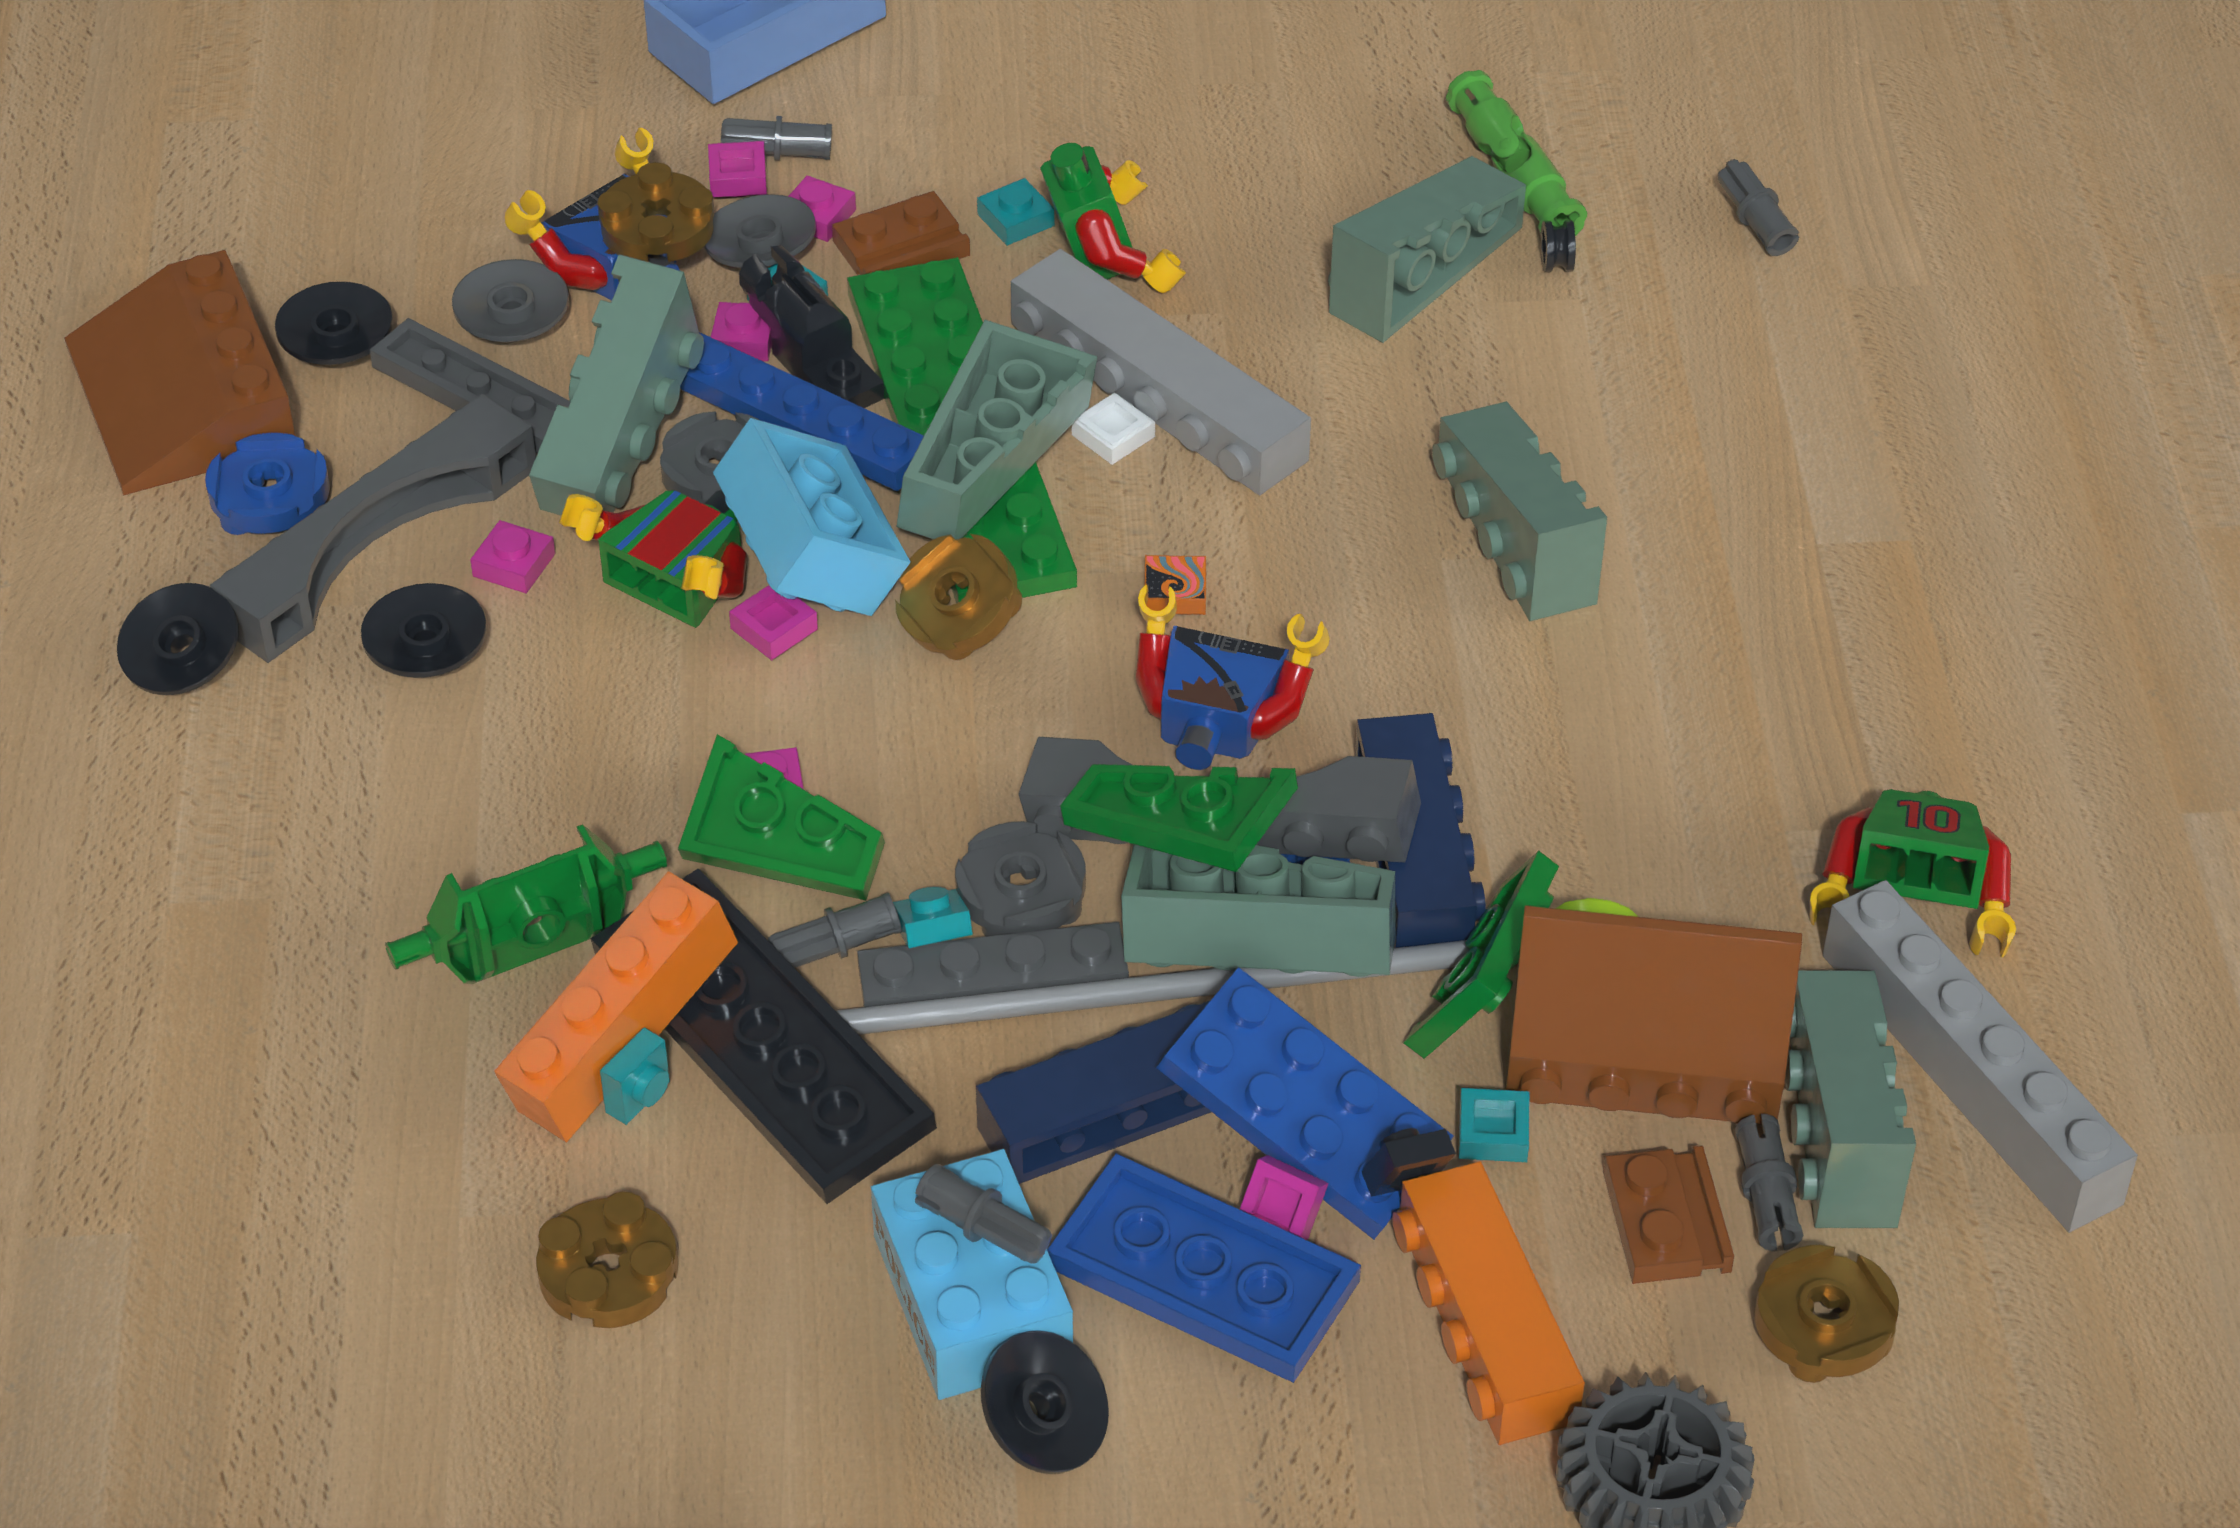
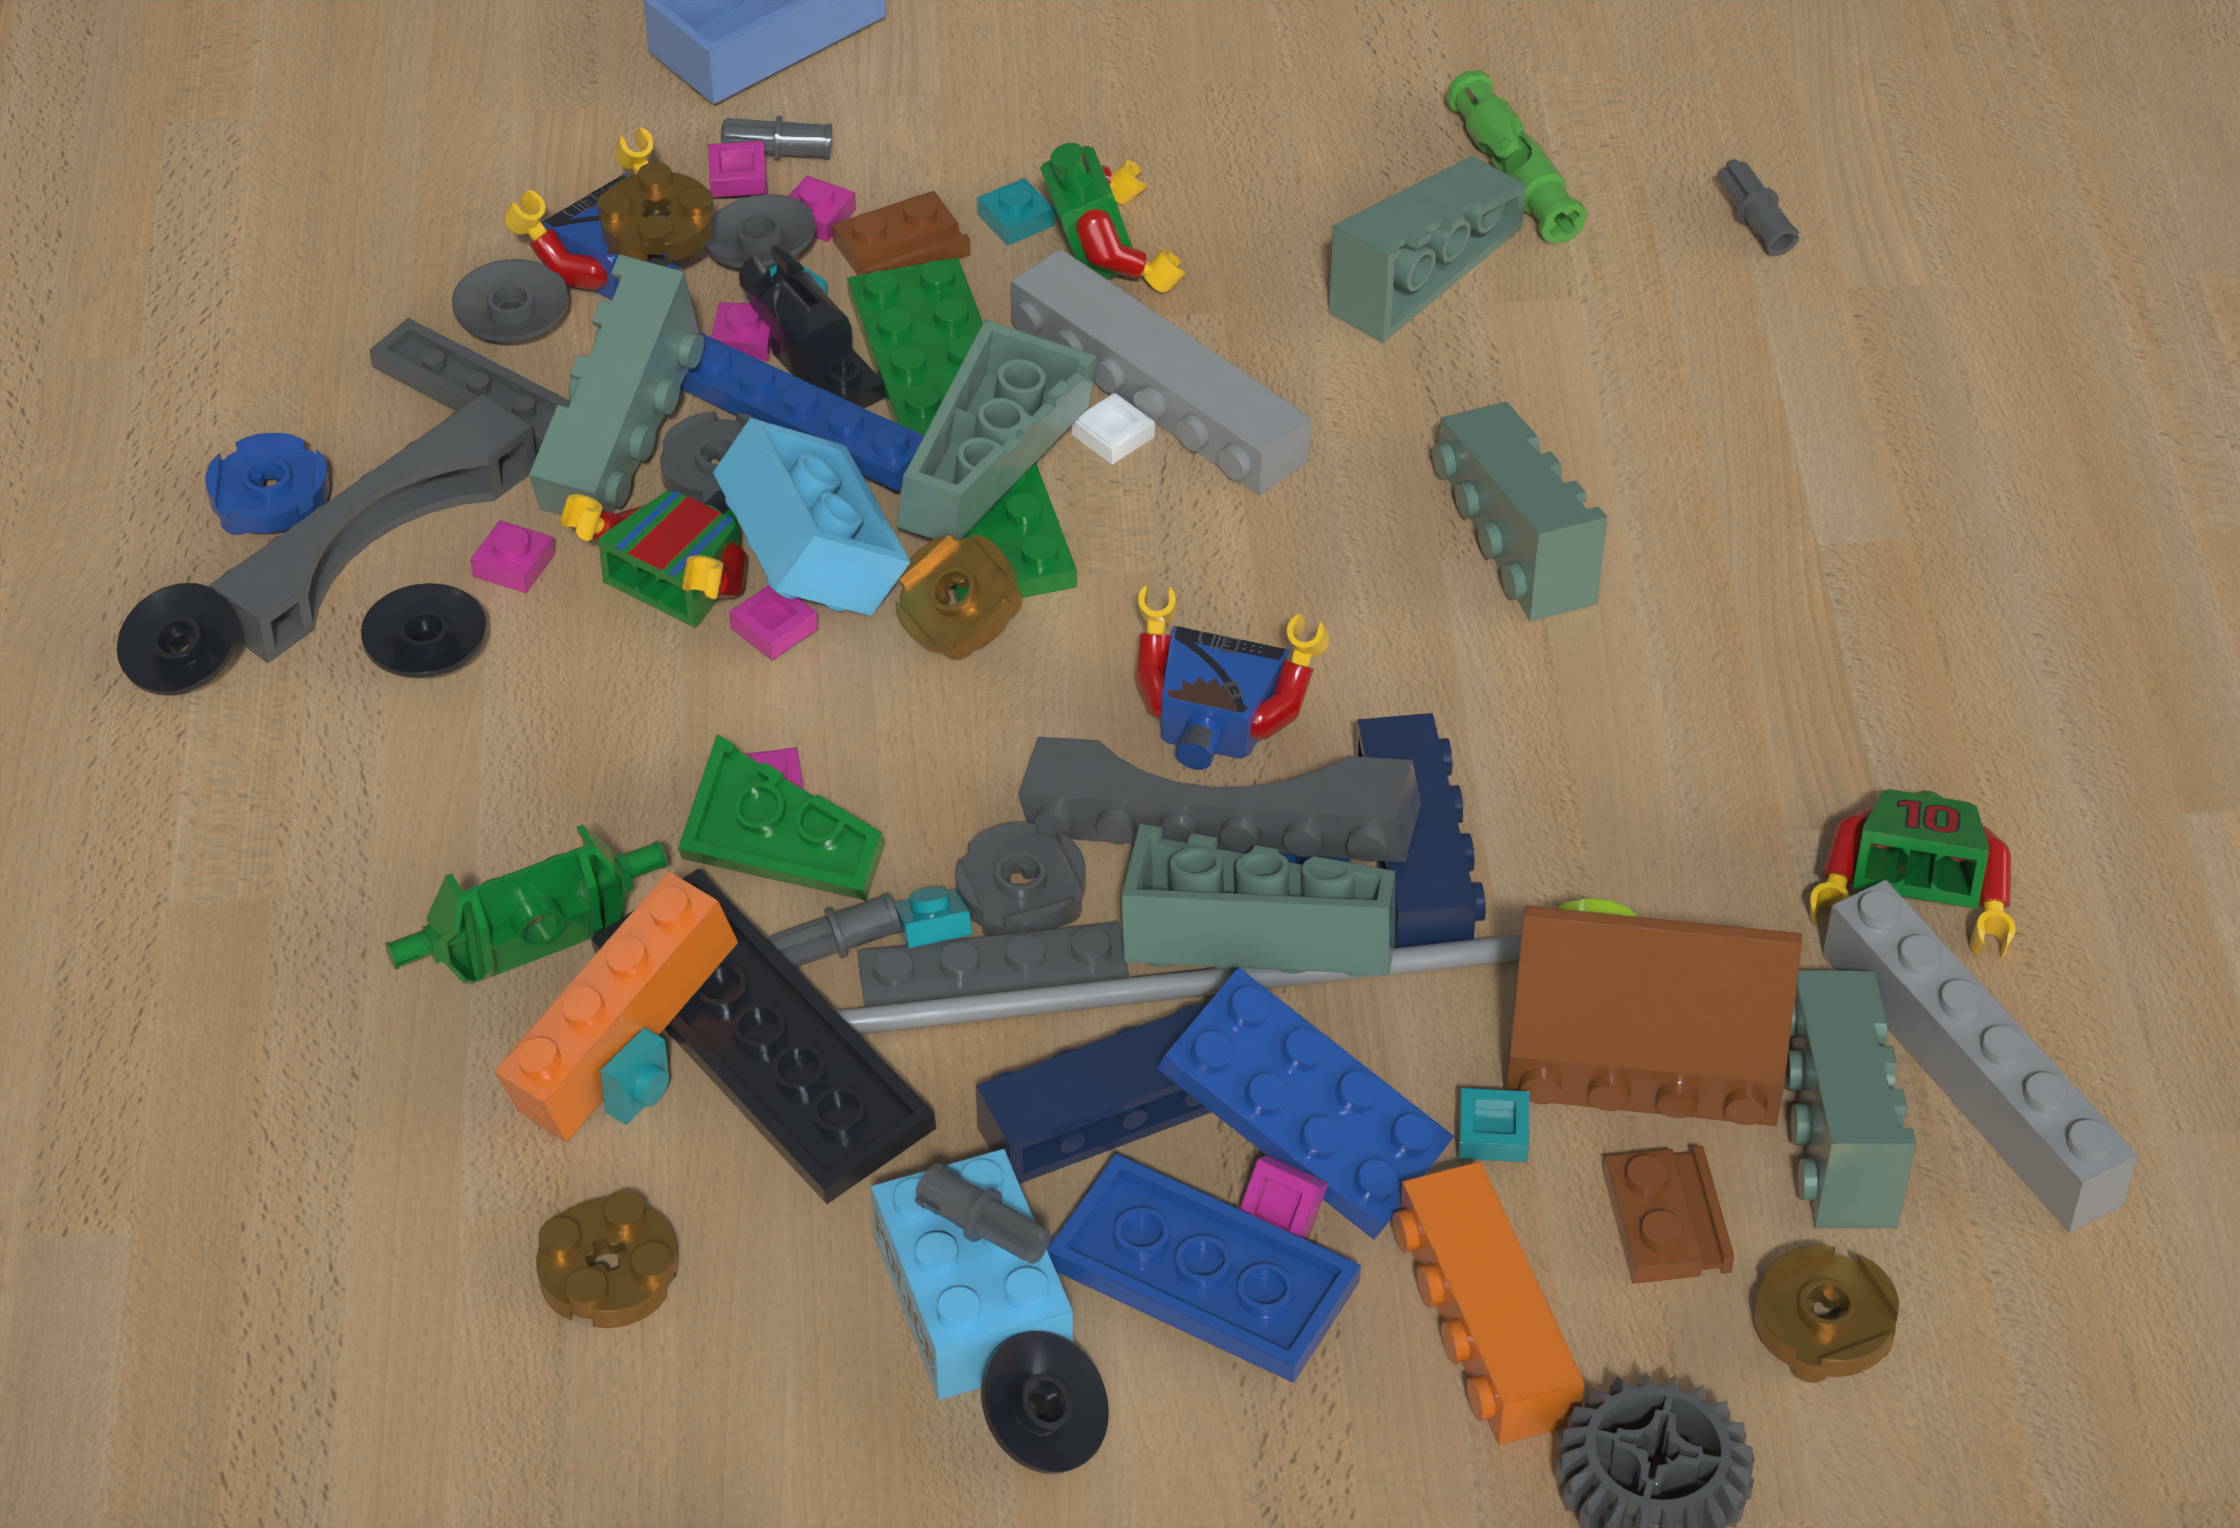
(178, 374): dark orange slope -> none
(333, 322): black dish -> none
(1184, 575): tile -> none
(1192, 817): green wing -> none
(1407, 1157): black plate -> none
(1494, 948): green wing -> none
(1558, 246): black bush -> none
(1769, 1182): dark grey pin -> none

